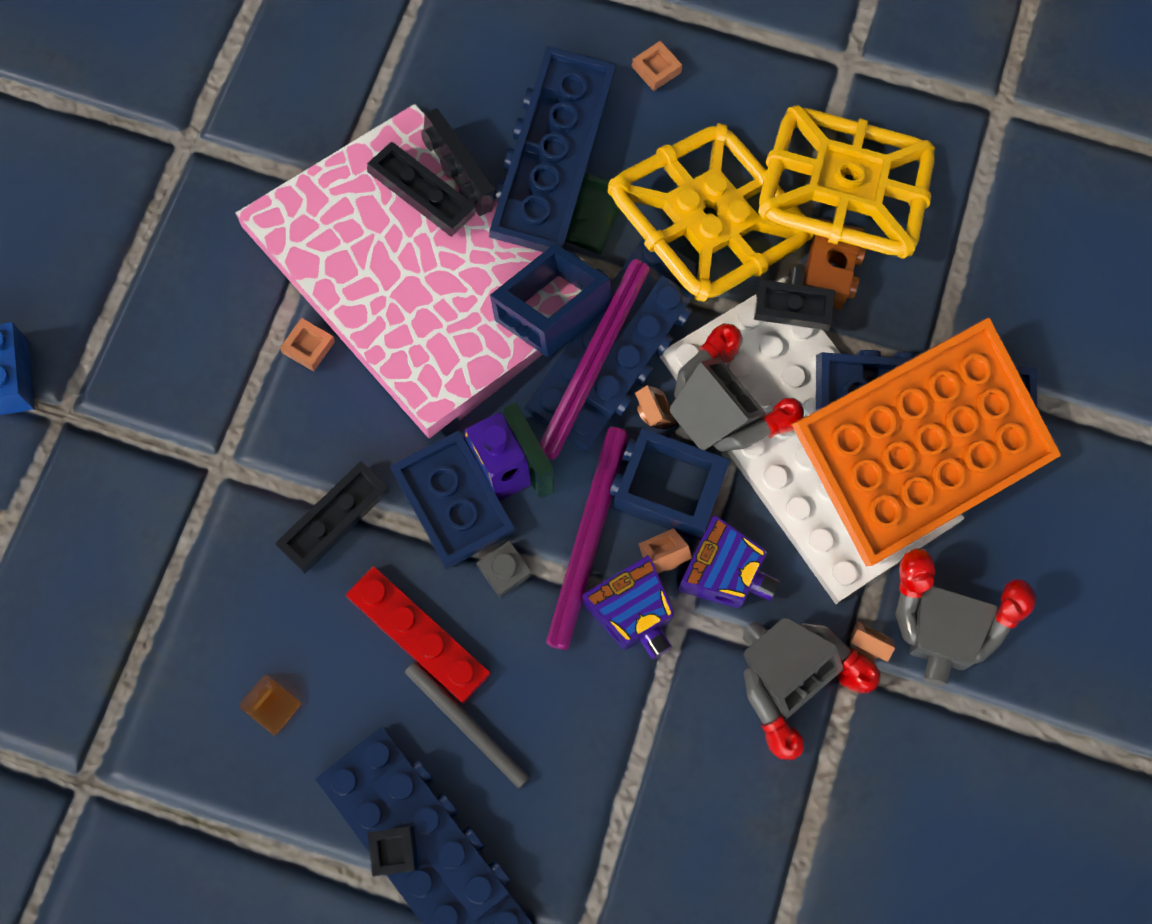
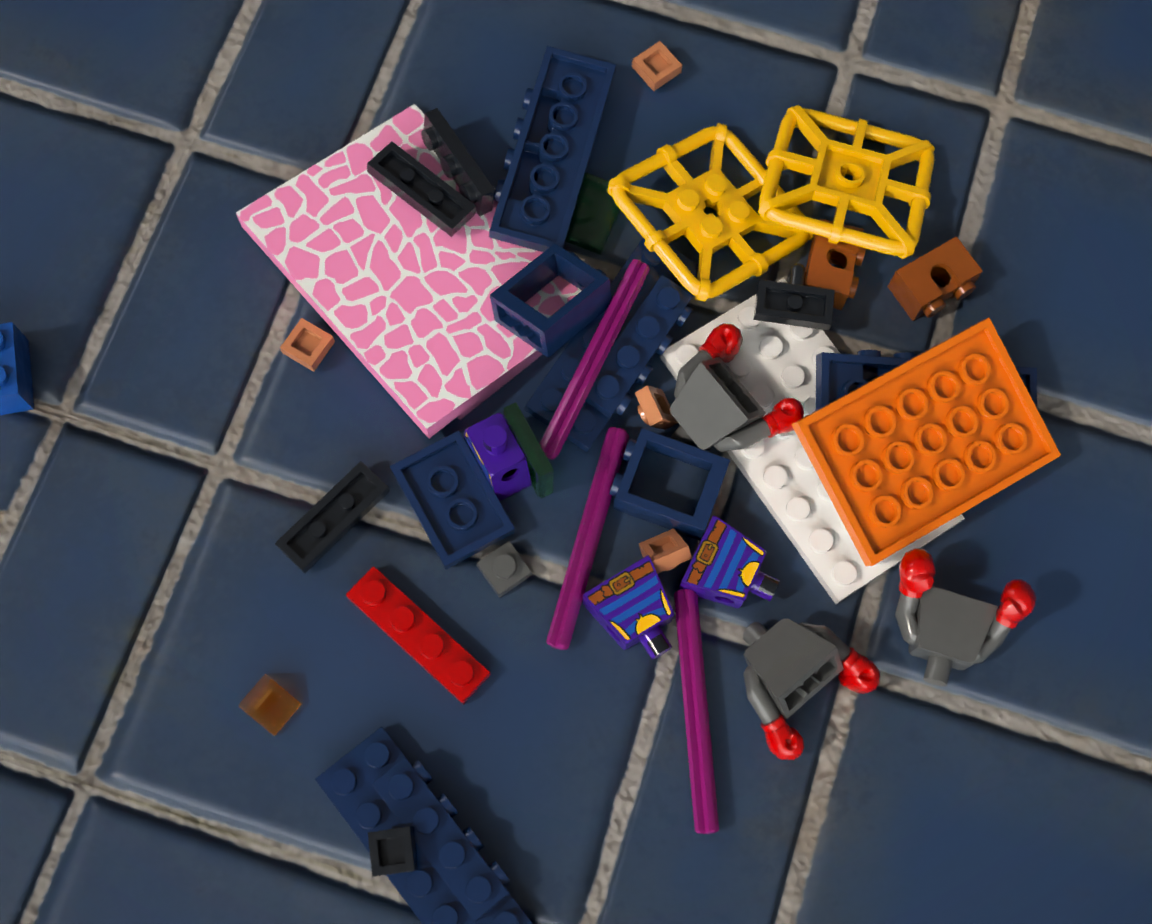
(467, 725): dark grey bar -> none
(696, 712): none -> magenta axle
(871, 642): nougat plate -> none
(947, 264): none -> dark orange brick

